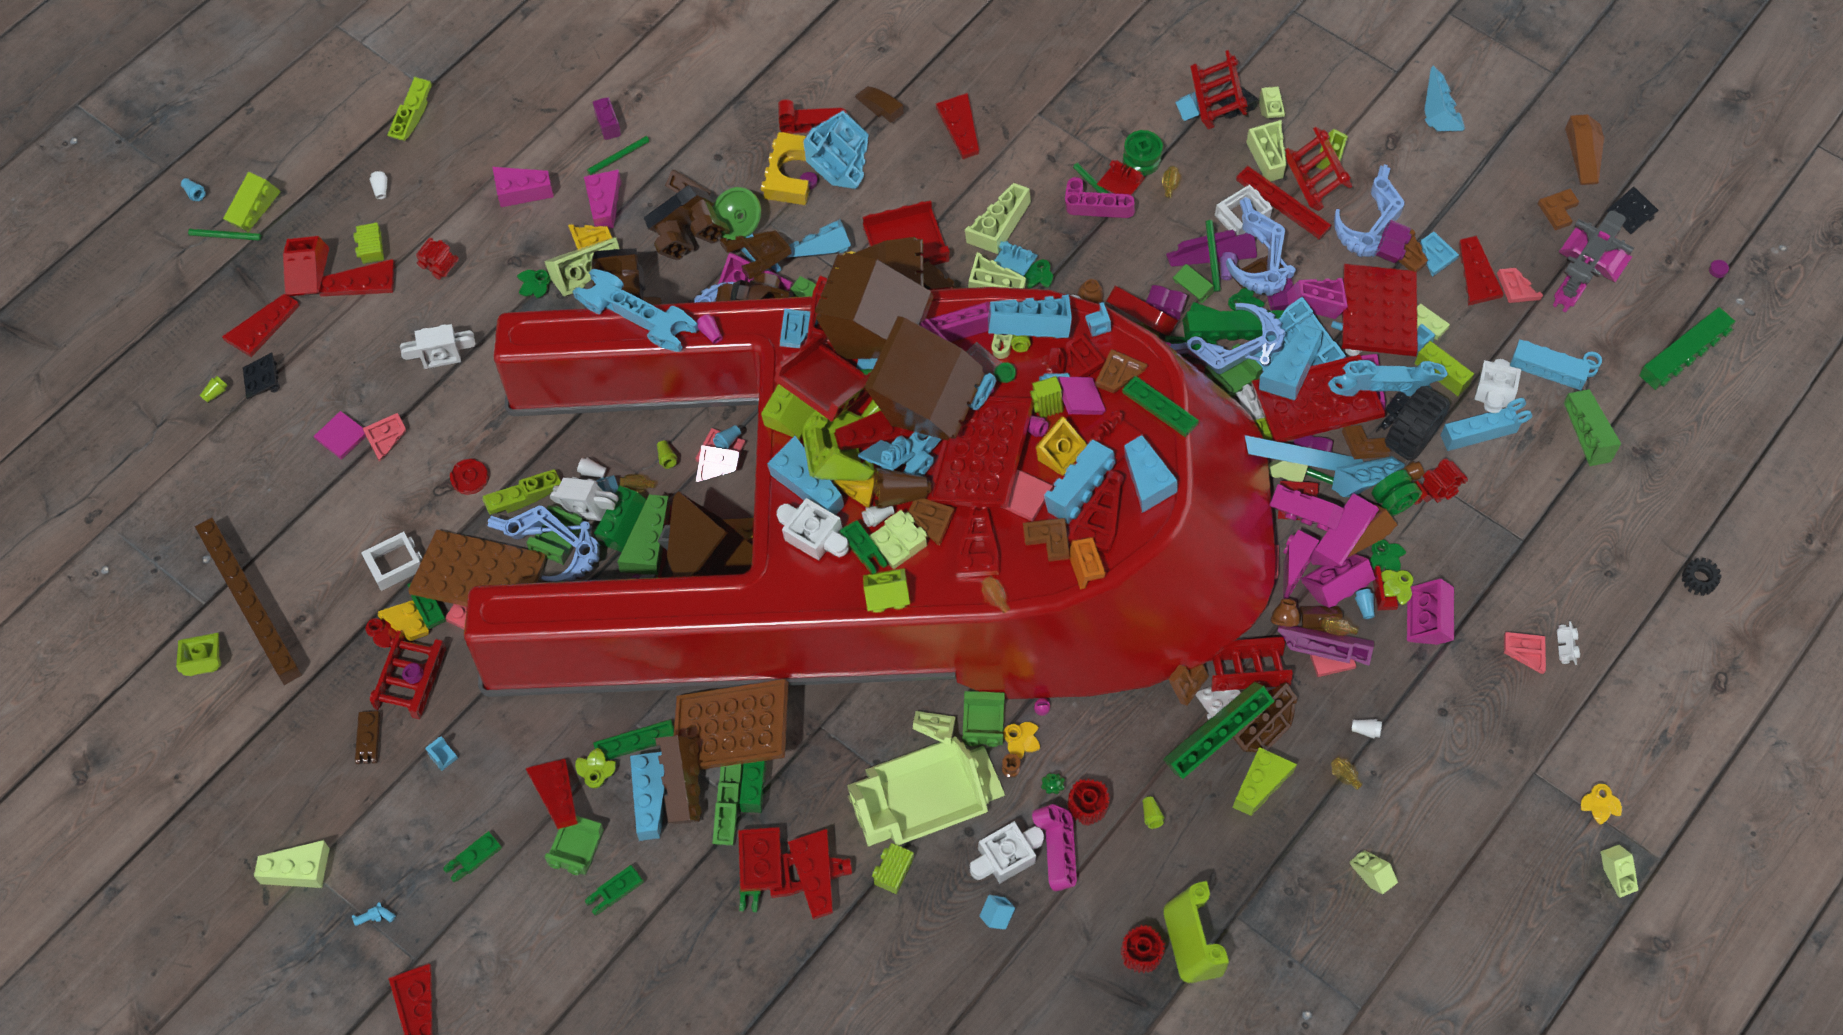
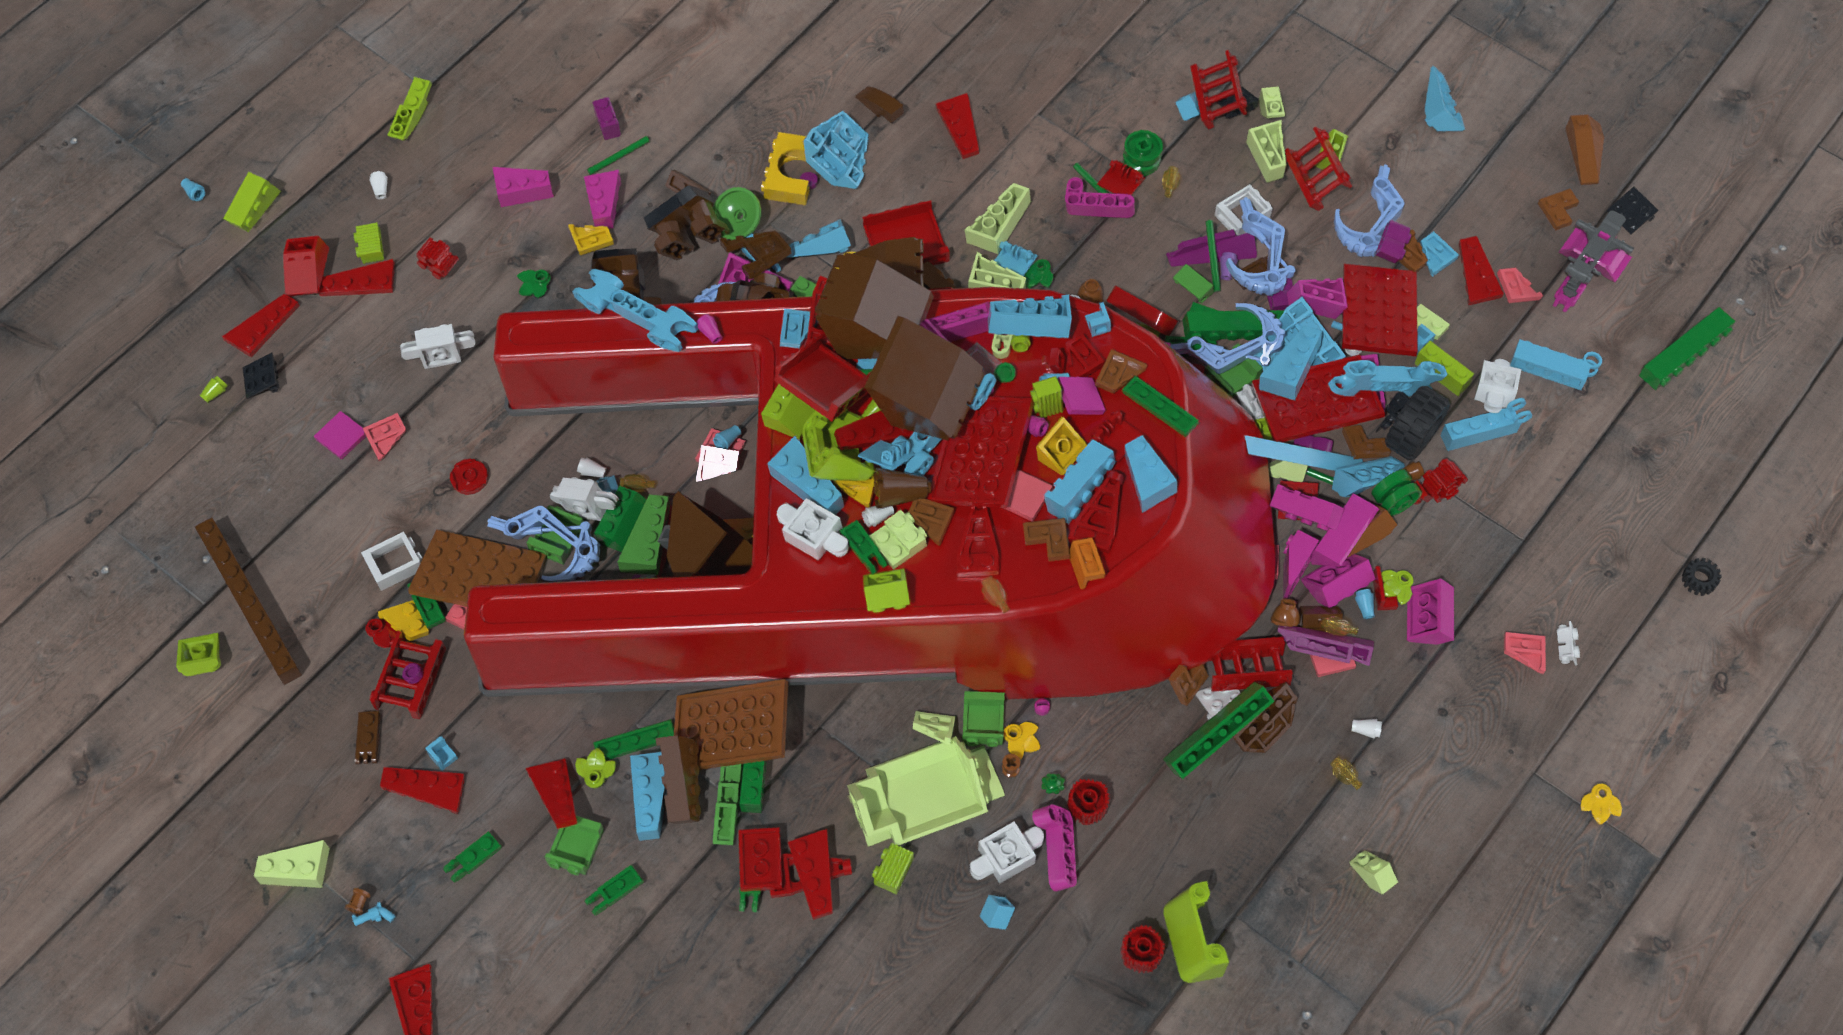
(224, 234): green bar -> none
(357, 901): none -> dark orange bush
(431, 787): none -> red wing
(521, 495): lime slope -> none
(573, 268): yellowish green wedge -> none
(666, 455): lime cone -> none
(802, 120): red beam -> none
(1152, 814): lime cone -> none
(1167, 301): magenta brick -> none
(1244, 296): green plate -> none
(1262, 780): lime wedge -> none
(1284, 203): red plate -> none
(1389, 558): green plate -> none
(1591, 427): bright green wedge -> none
(1620, 870): yellowish green slope -> none
(1718, 268): magenta tile -> none

